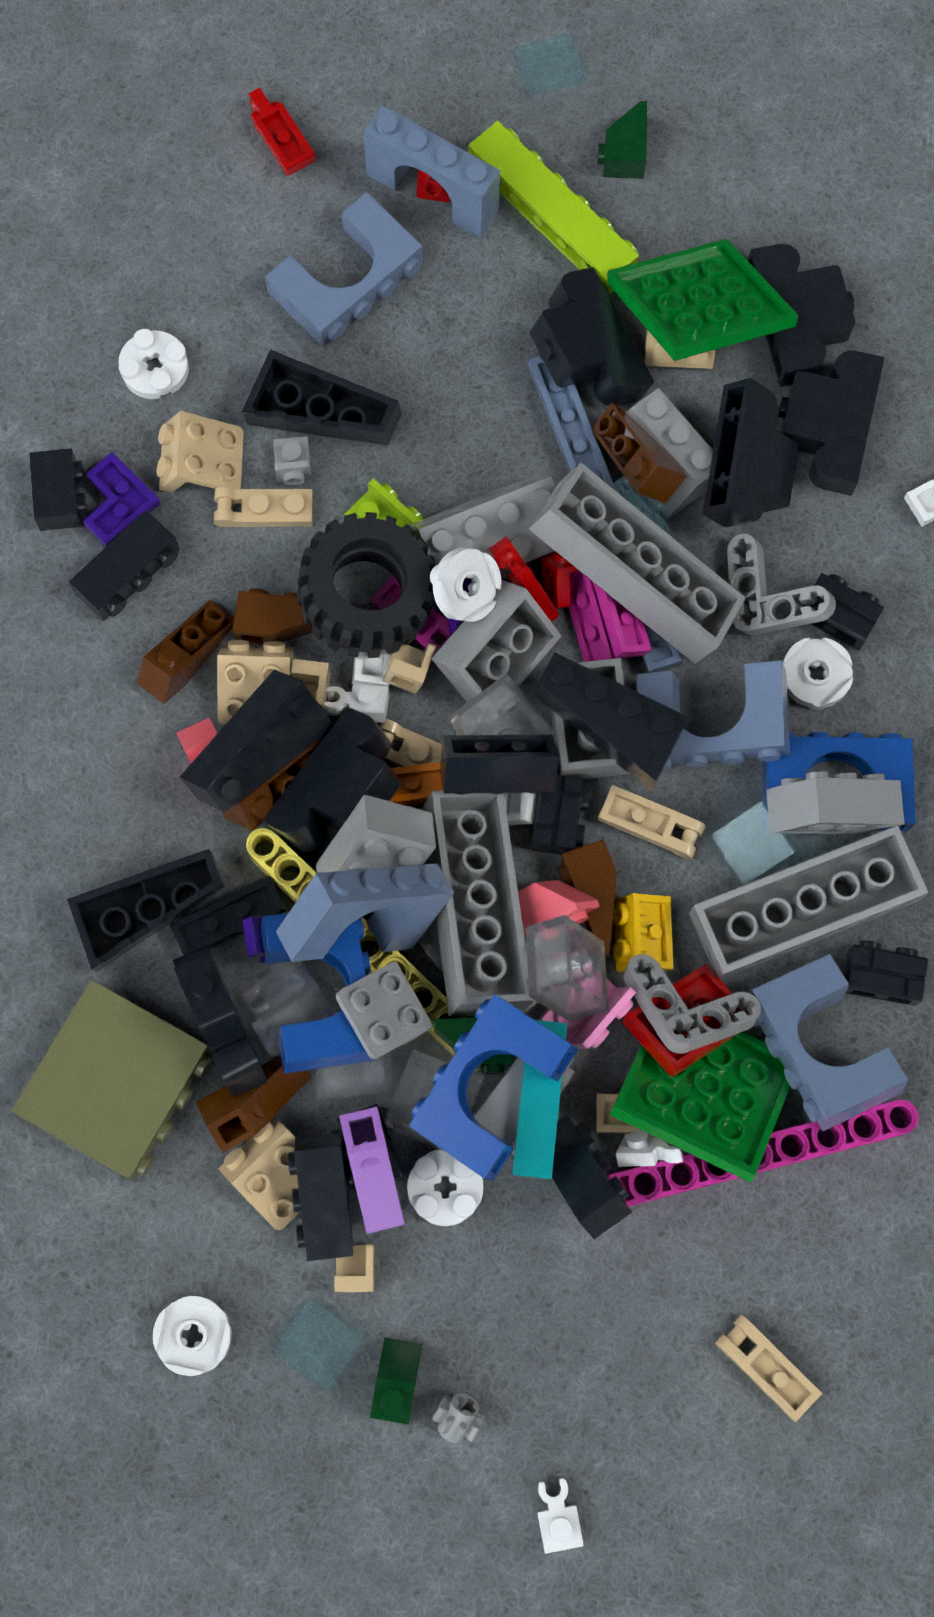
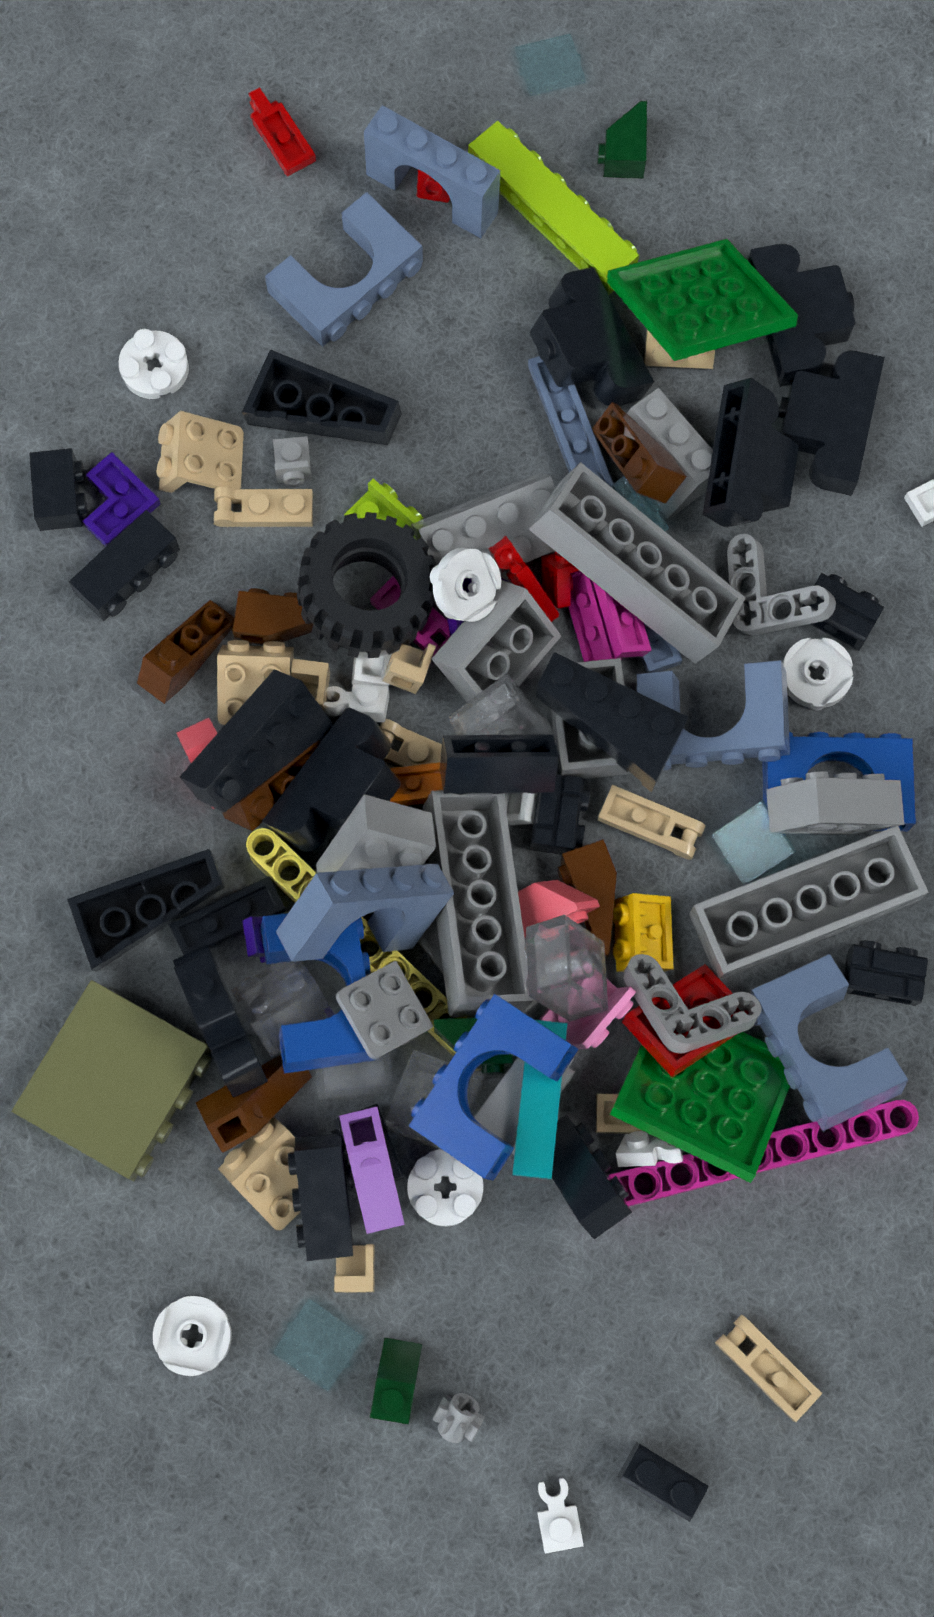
(663, 1481): none -> black brick

